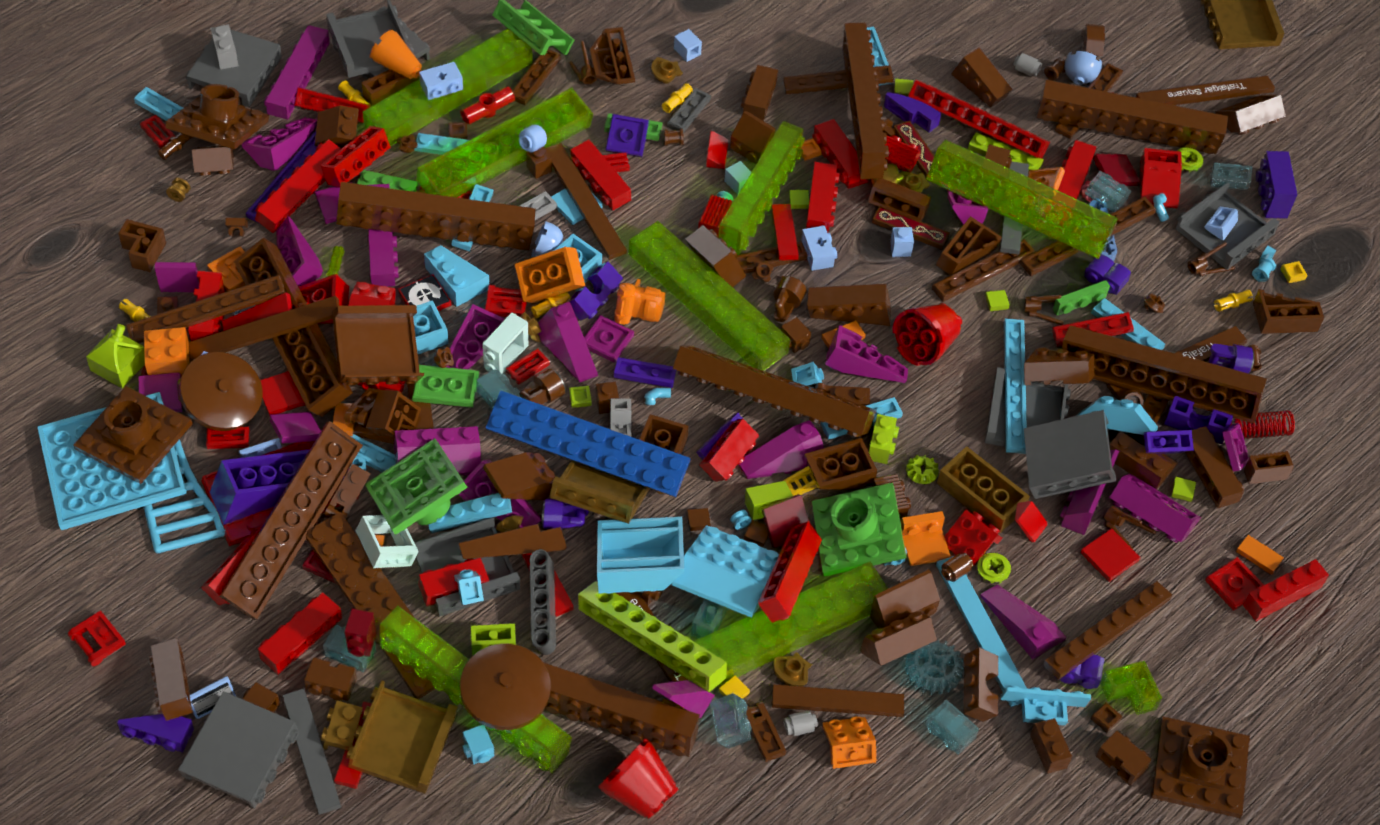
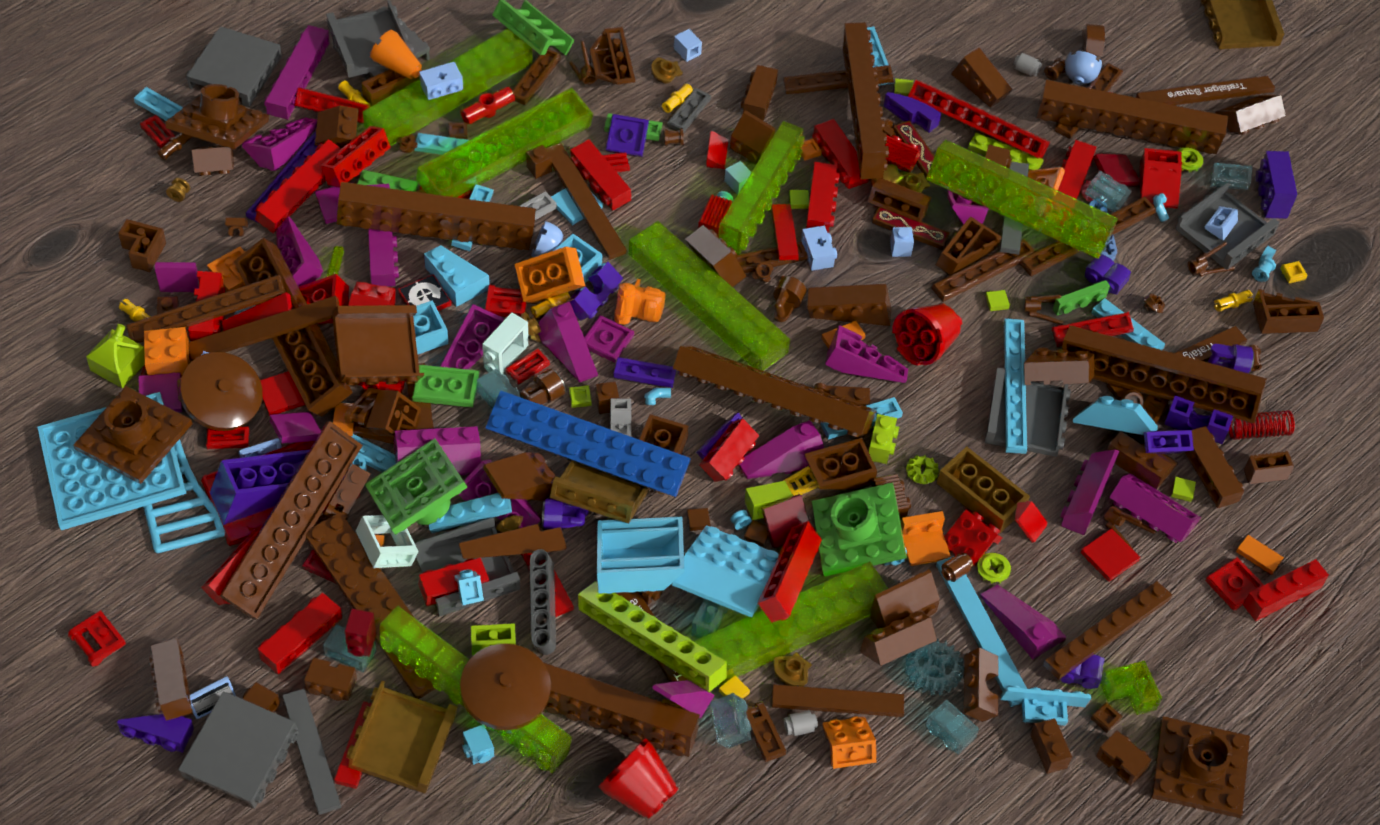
(224, 47): light grey brick -> none
(342, 725): pearl gold bracket -> none
(444, 357): reddish brown plate -> none
(532, 138): light blue head -> none
(798, 334): reddish brown brick -> none
(807, 374): medium azure bracket -> none
(1068, 454): dark grey panel -> none
(1236, 446): magenta plate -> none

